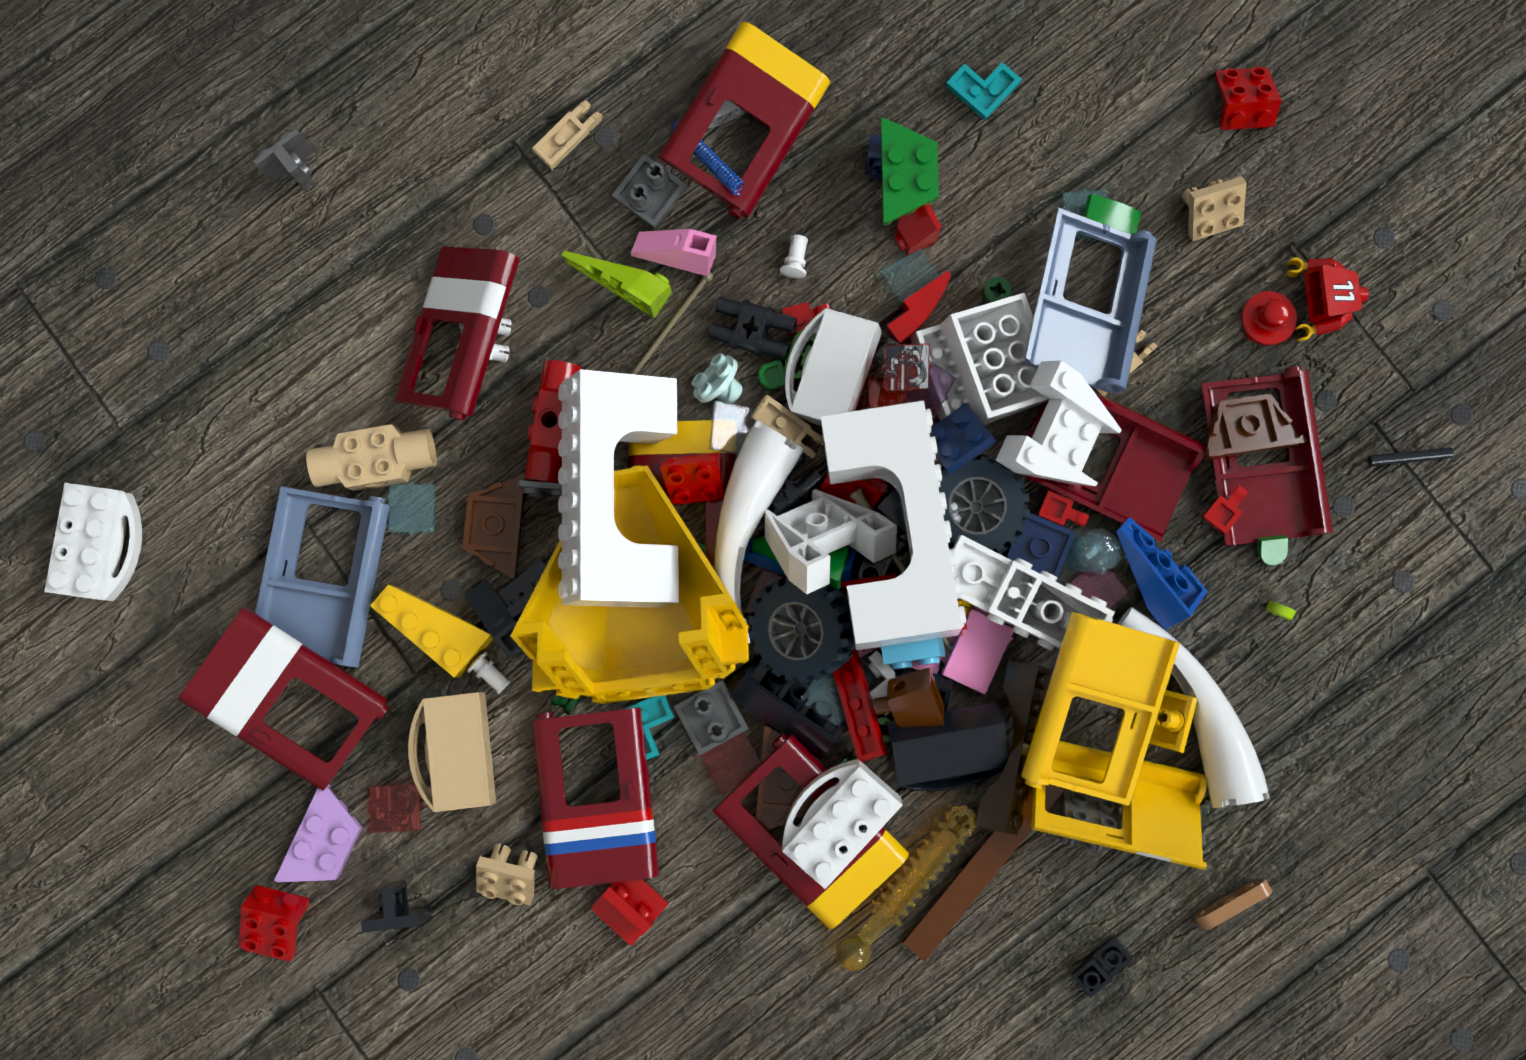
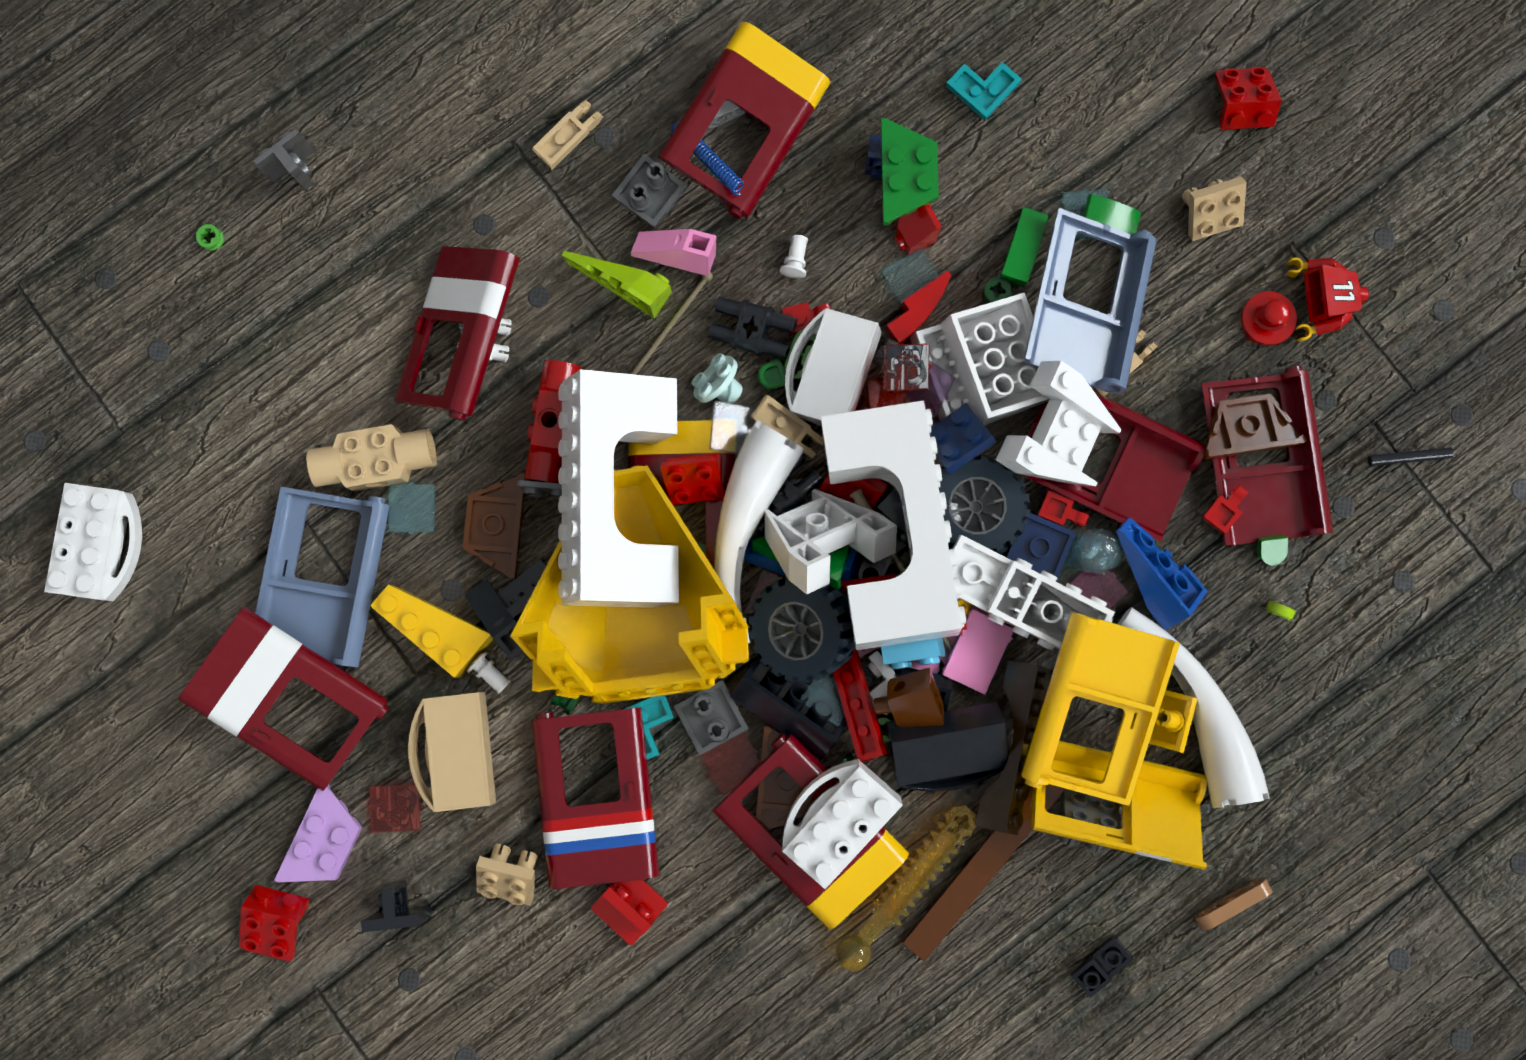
(216, 242): none -> bright green bush
(1024, 247): none -> green slope

